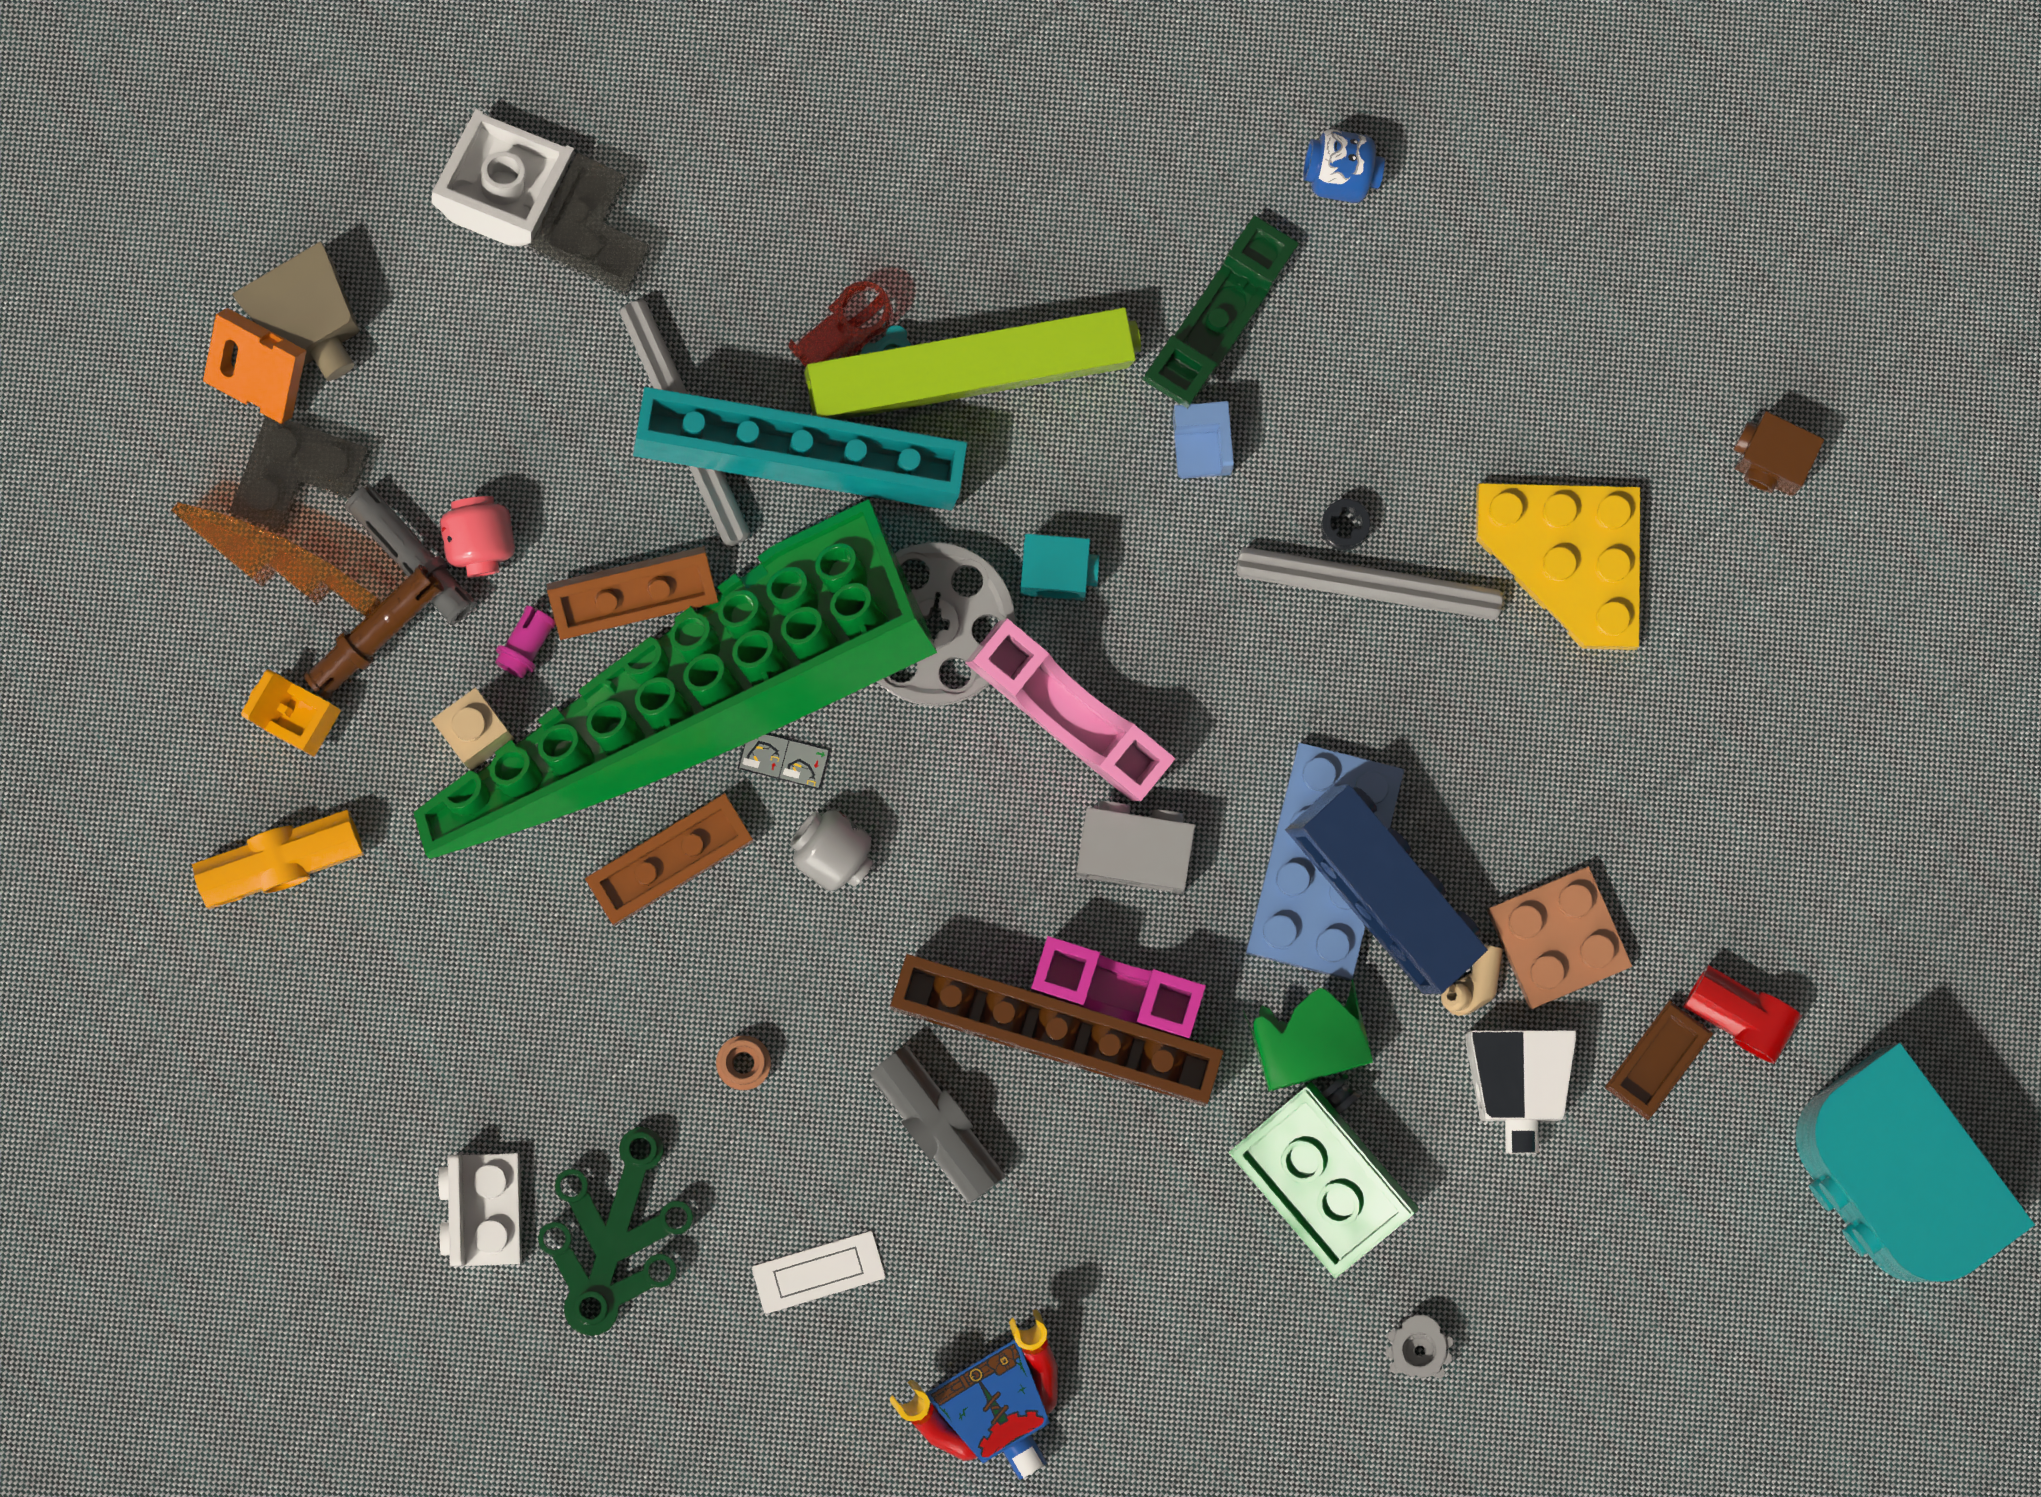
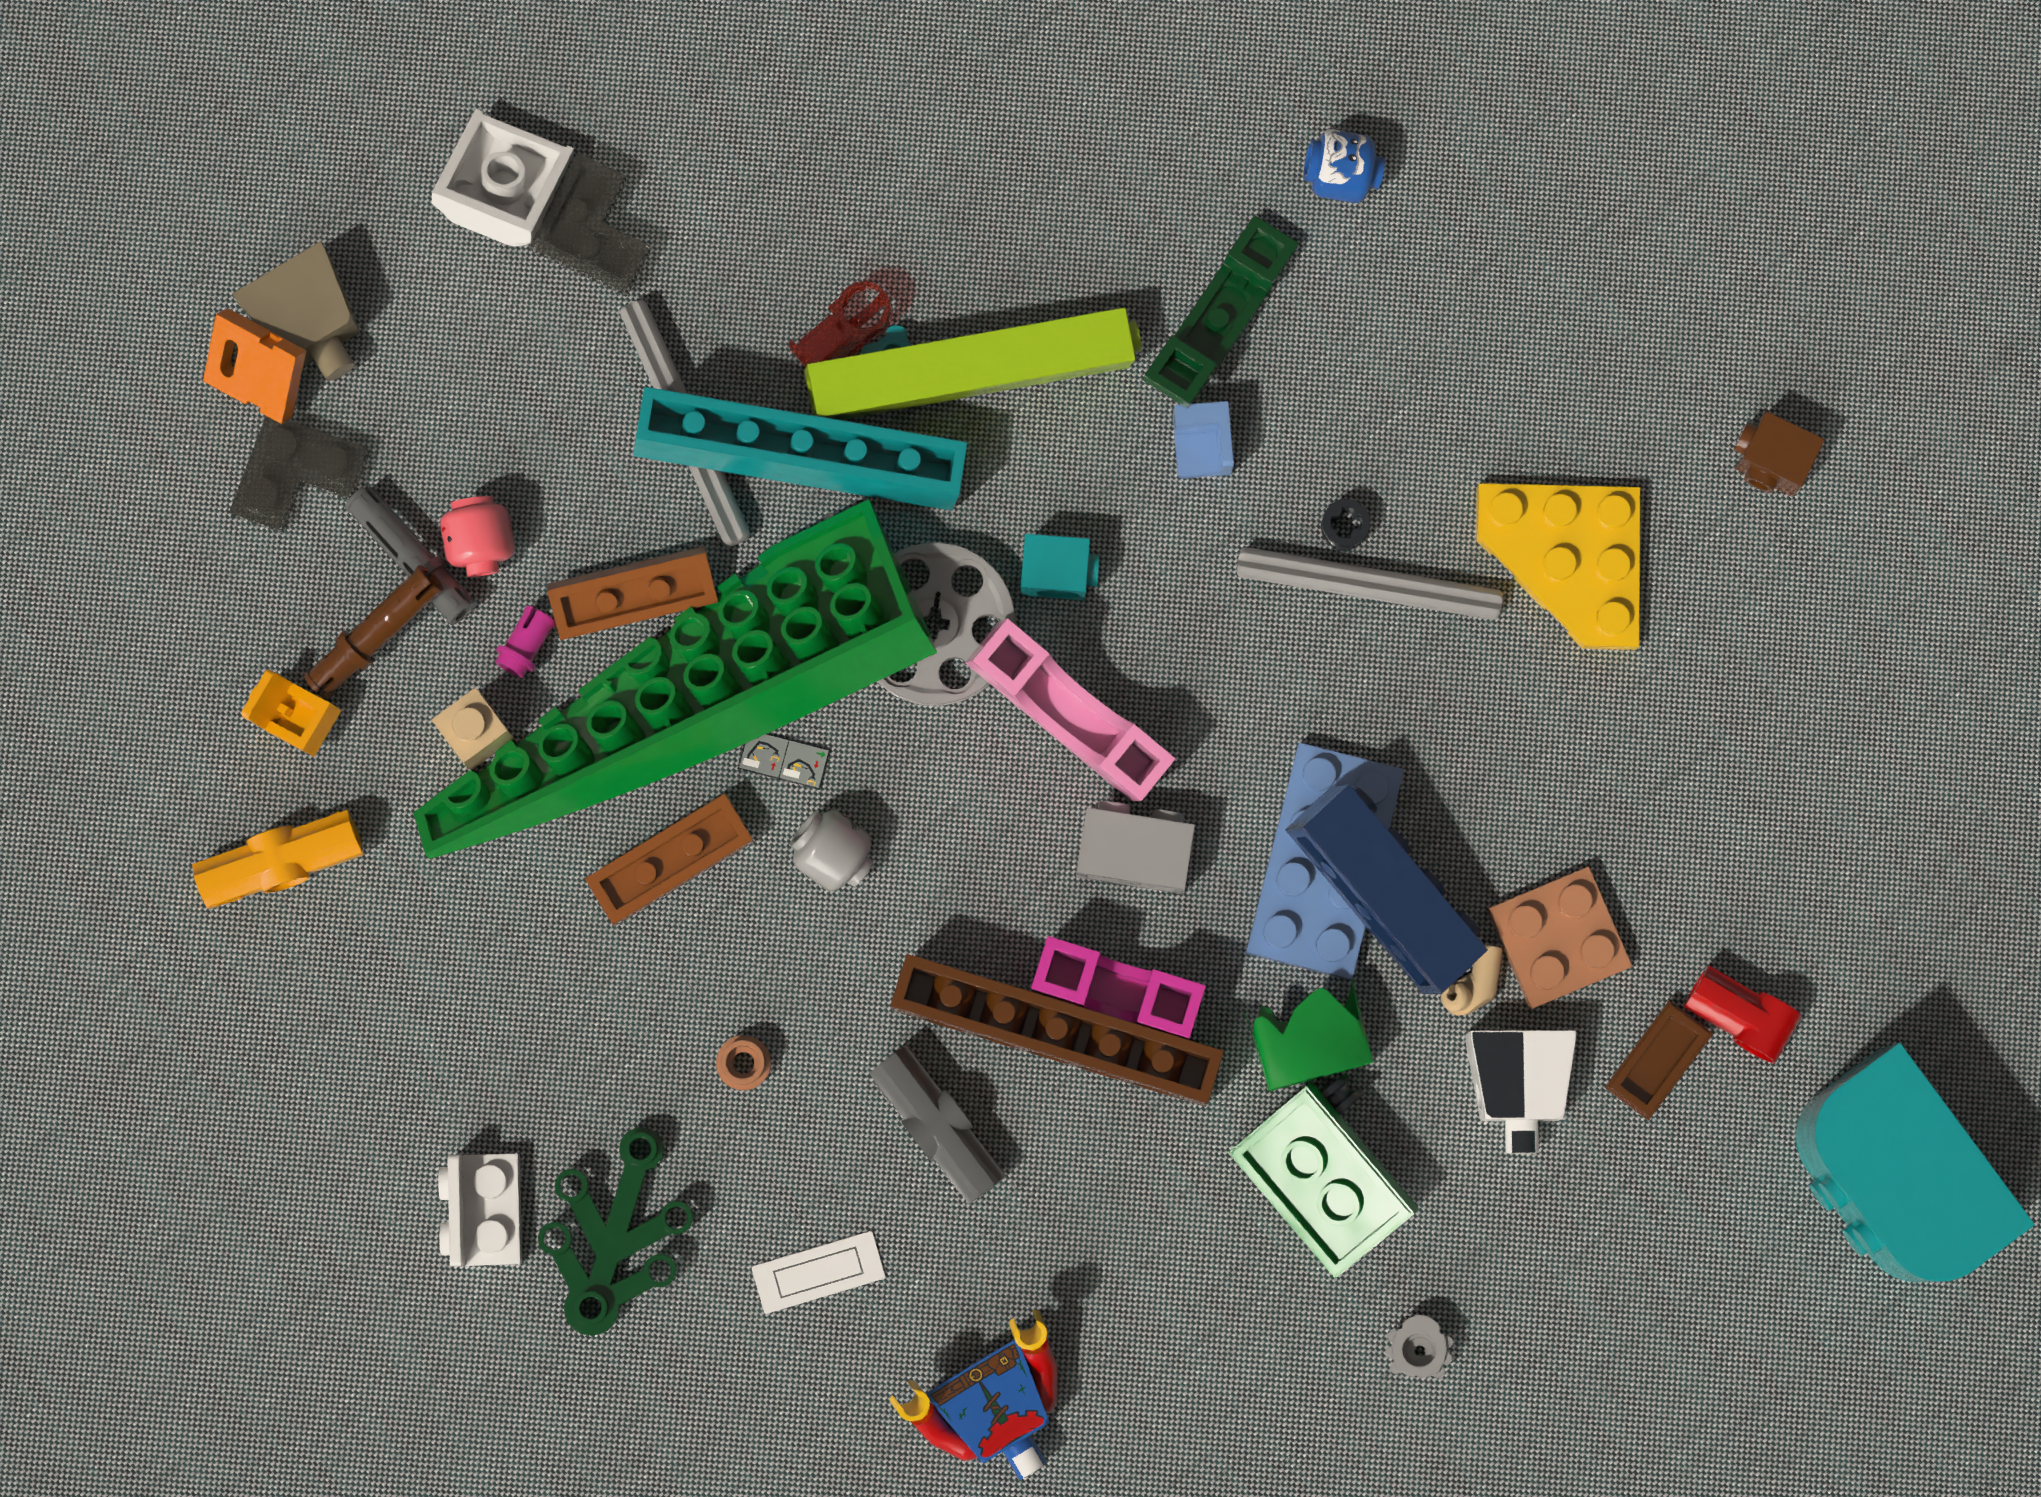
(264, 553): clear orange slope -> none

